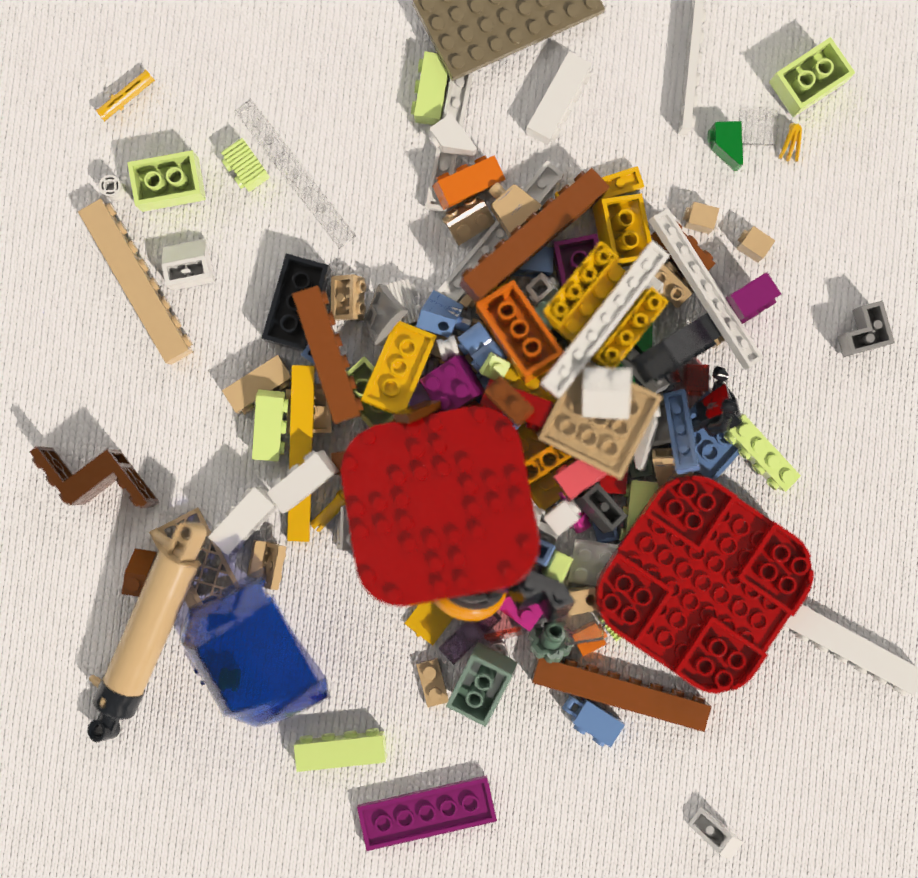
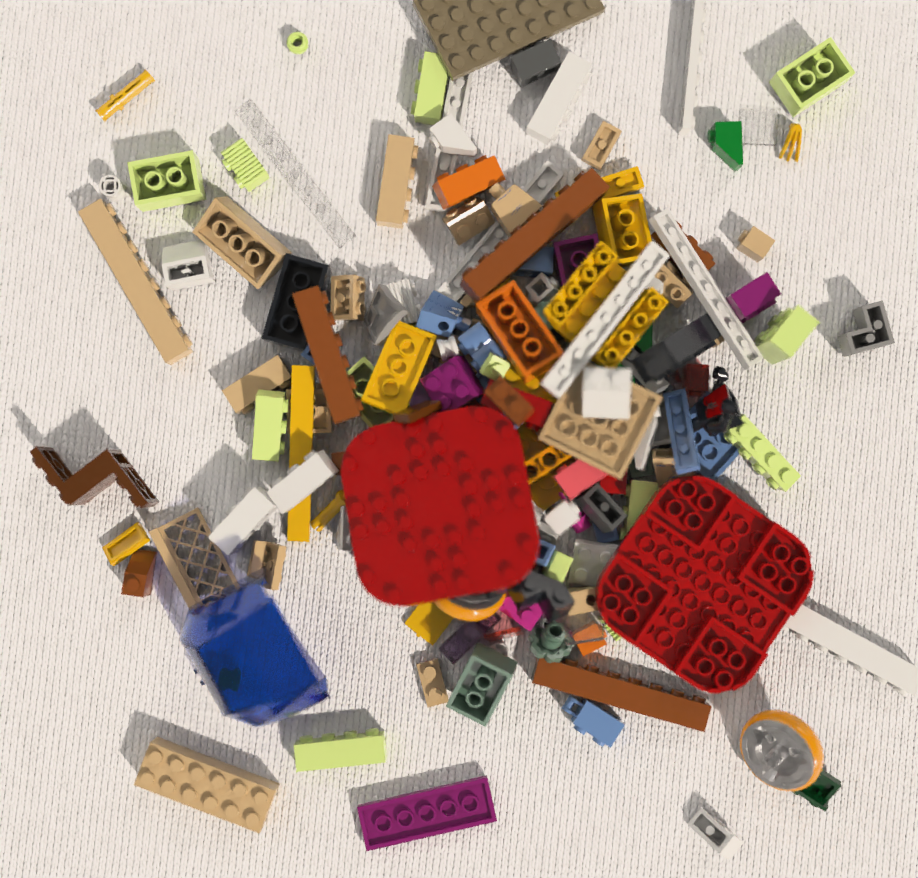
(126, 544): none -> yellow tile
(147, 630): tan piece -> none
(207, 784): none -> tan brick
(241, 241): none -> tan slope
(294, 37): none -> yellowish green plate
(396, 181): none -> tan brick
(535, 62): none -> dark grey brick
(601, 145): none -> tan plate
(700, 217): tan brick -> none
(774, 760): none -> flat silver wheel
(785, 334): none -> yellowish green brick
(820, 790): none -> dark green bracket

